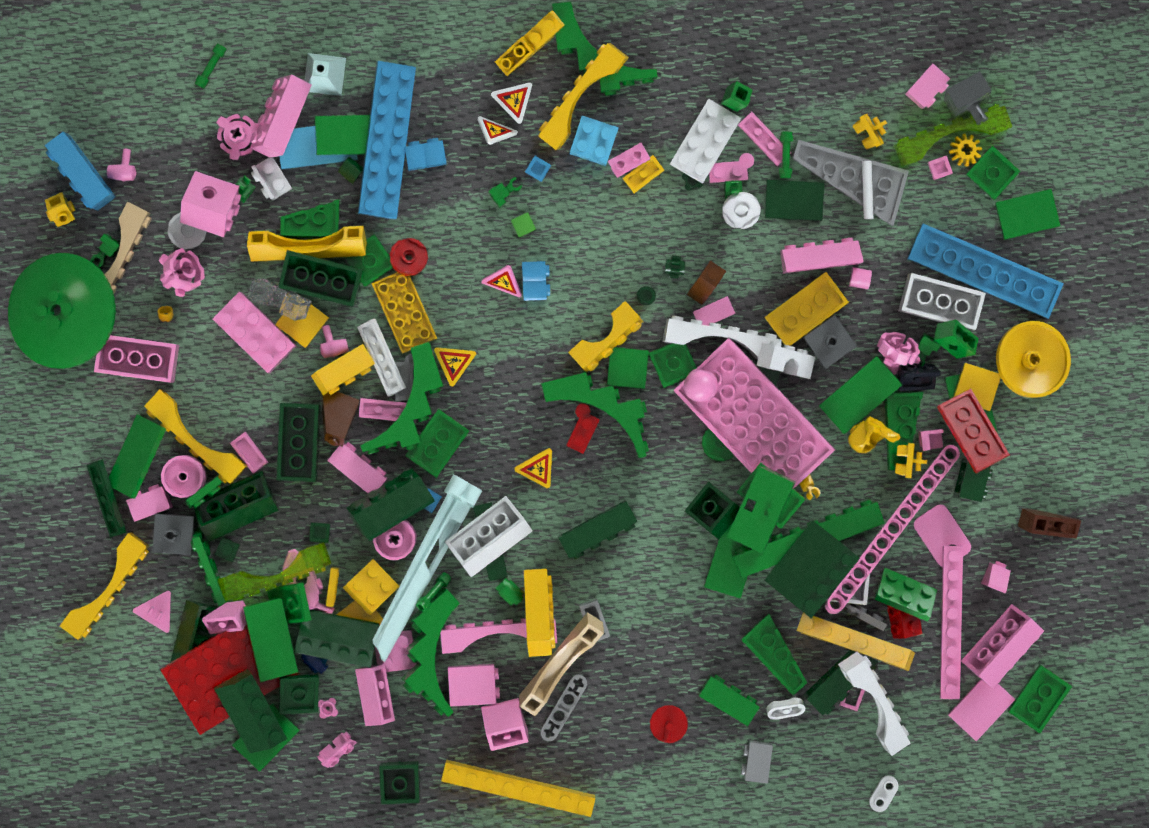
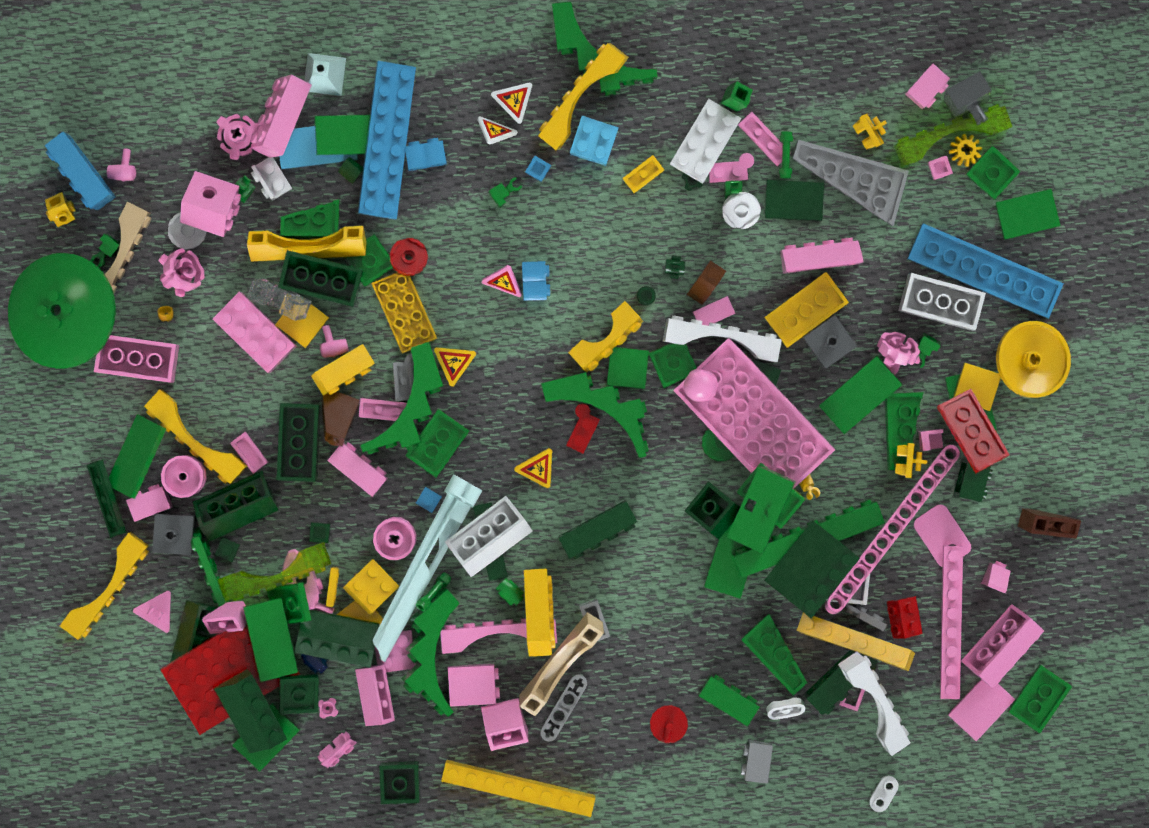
(198, 498): green plate -> none
(218, 51): green bar -> none
(382, 357): white tile -> none
(390, 504): dark green slope -> none
(523, 225): bright green tile -> none
(530, 43): yellow slope -> none
(629, 160): bright pink hinge -> none
(795, 362): white arch -> none
(860, 278): bright pink brick -> none
(867, 189): white piece -> none
(867, 433): yellow head -> none
(906, 594): green plate -> none
(918, 377): black bracket -> none
(956, 339): green brick -> none

